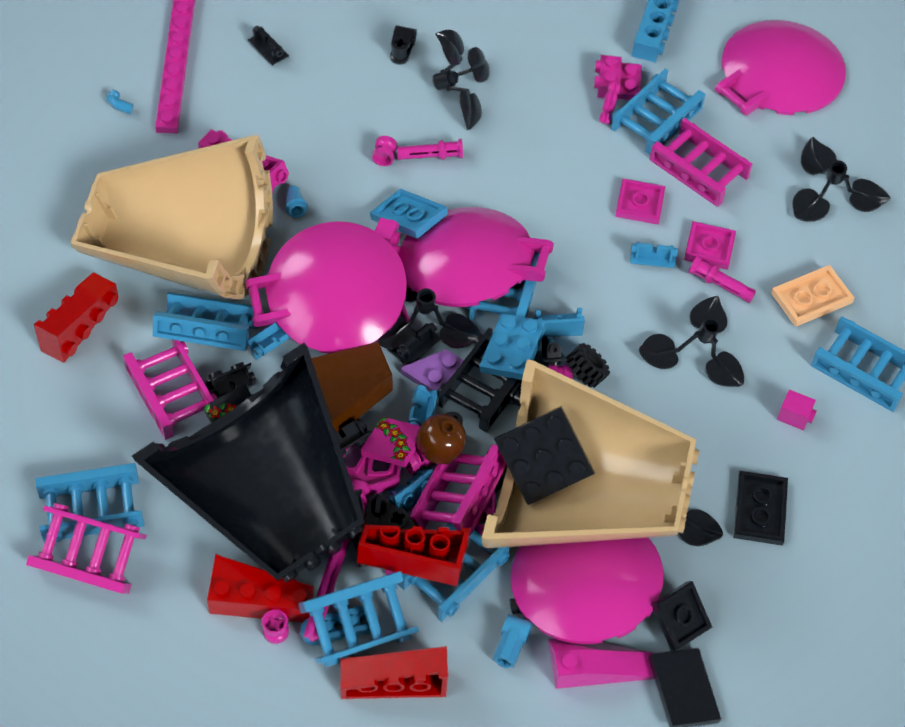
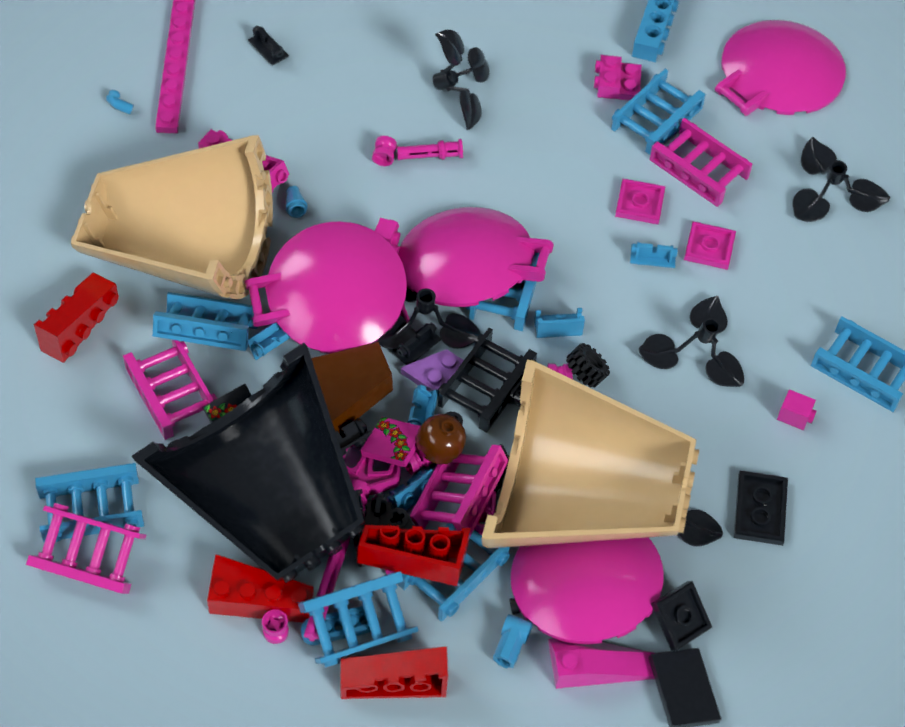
(238, 375): black hinge -> none
(402, 44): black piece -> none
(411, 212): dark azure plate -> none
(511, 345): dark azure plate -> none
(544, 455): black plate -> none
(551, 351): black hinge -> none
(609, 103): dark pink axle -> none
(713, 275): dark pink pin -> none
(812, 295): light nougat plate -> none

